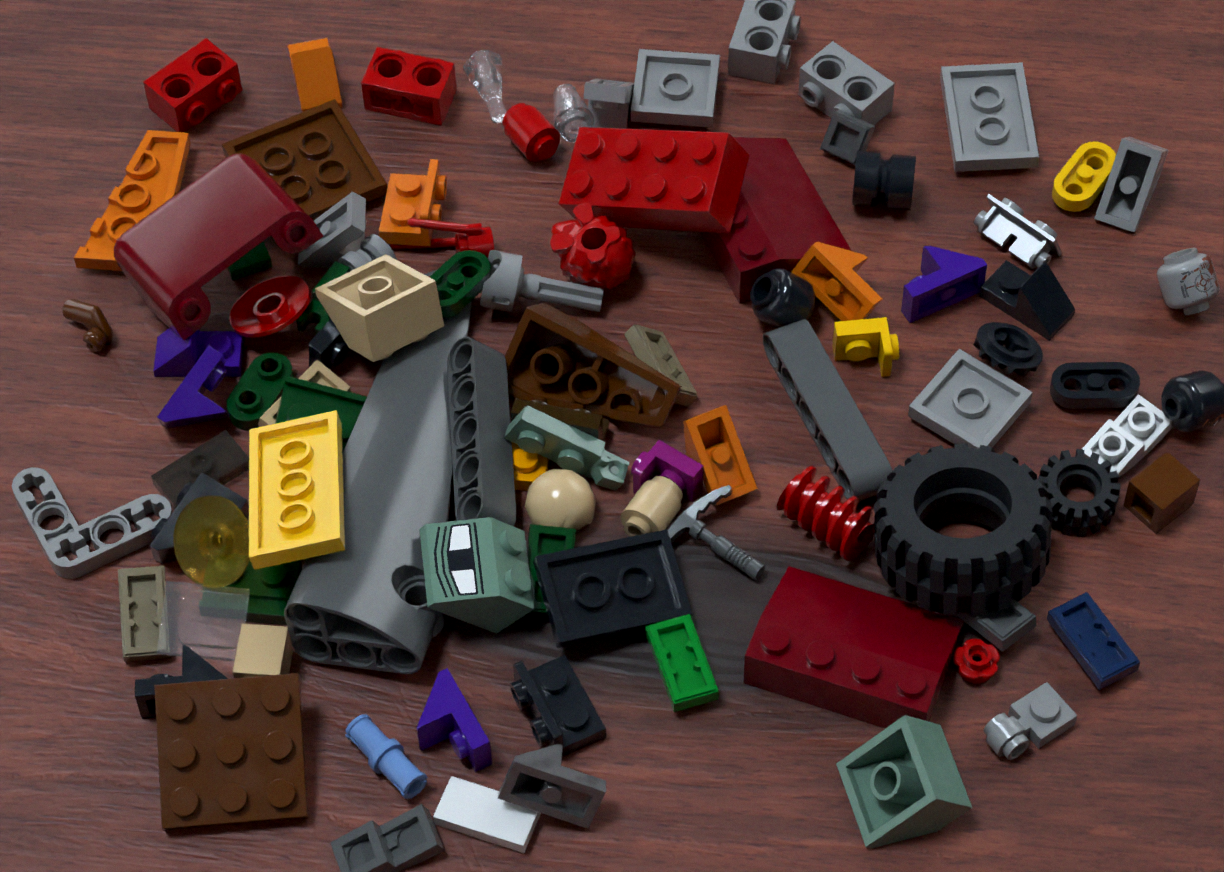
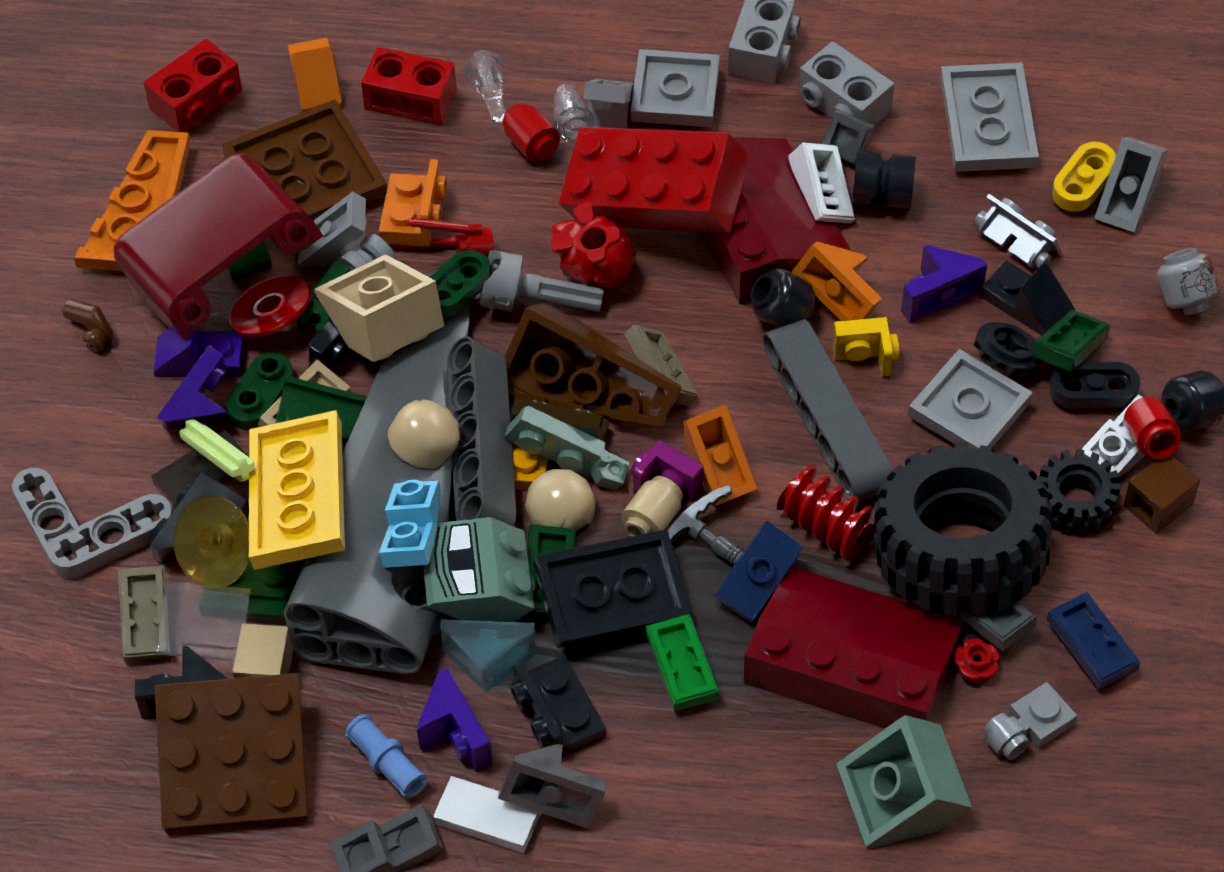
(217, 450): none -> yellowish green axle
(412, 523): none -> medium azure slope
(424, 434): none -> tan hair
(488, 648): none -> clear light blue slope
(758, 571): none -> dark blue plate
(822, 162): none -> white slope
(1071, 340): none -> dark green plate
(1152, 428): none -> red brick

